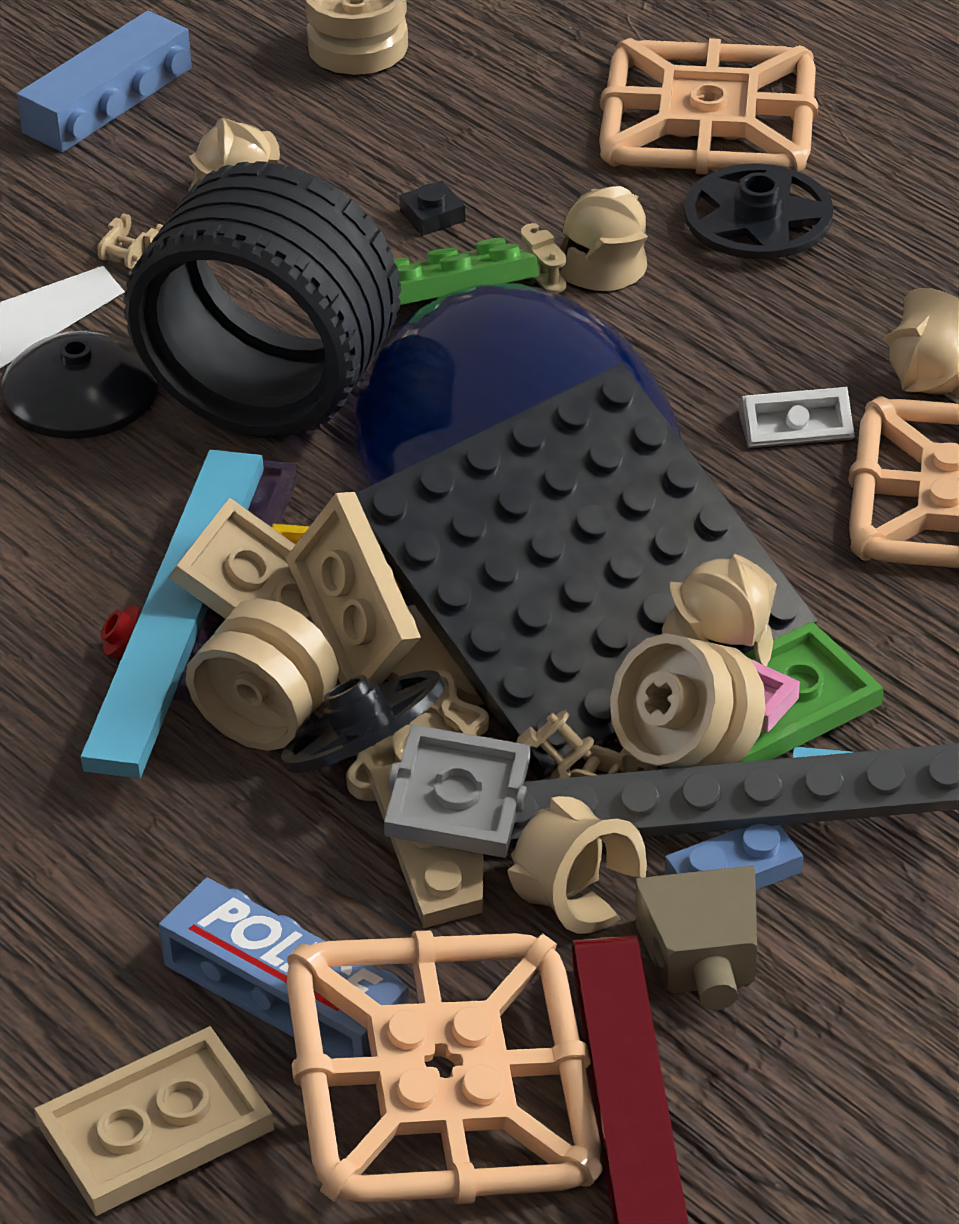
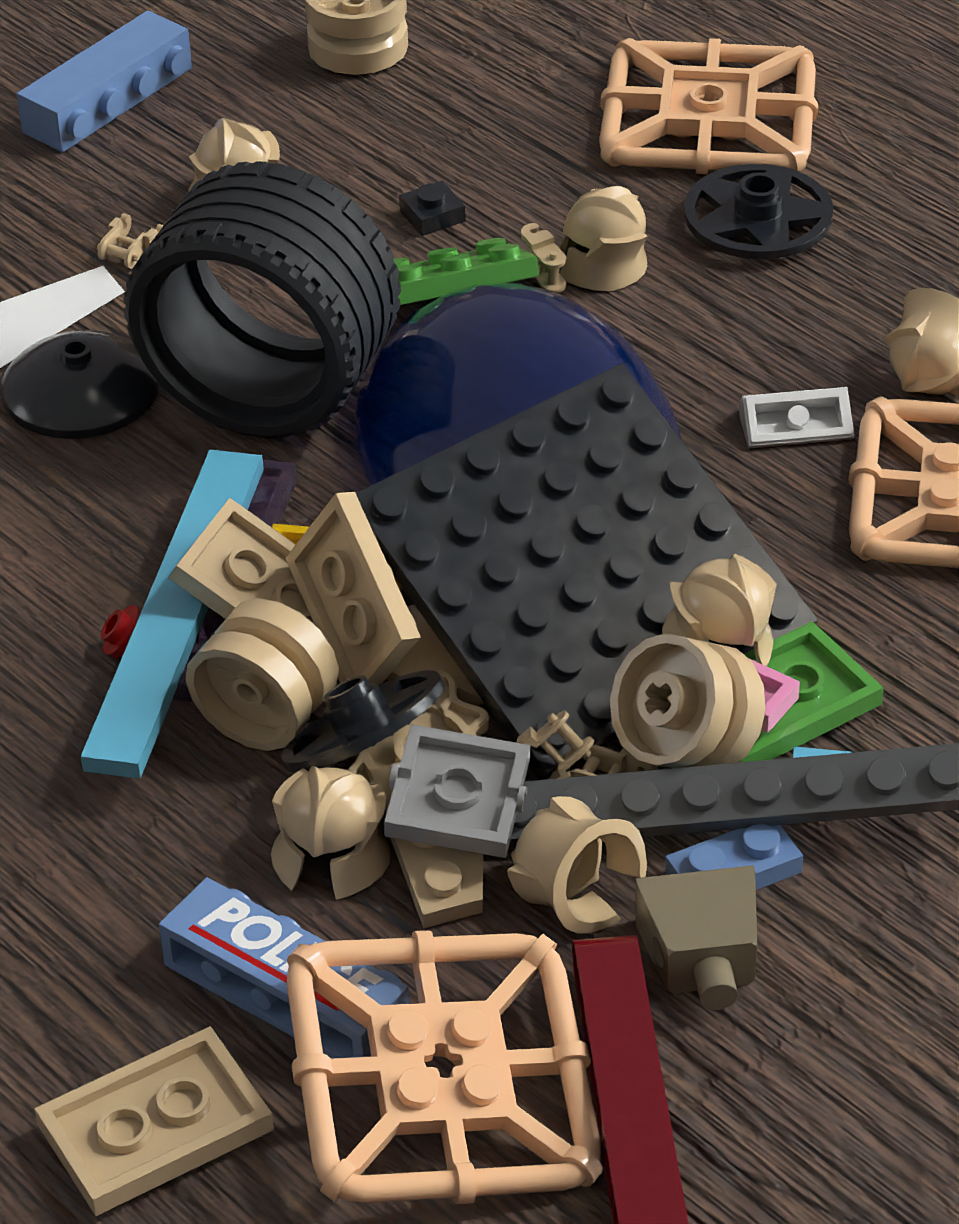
(326, 814): none -> tan helmet

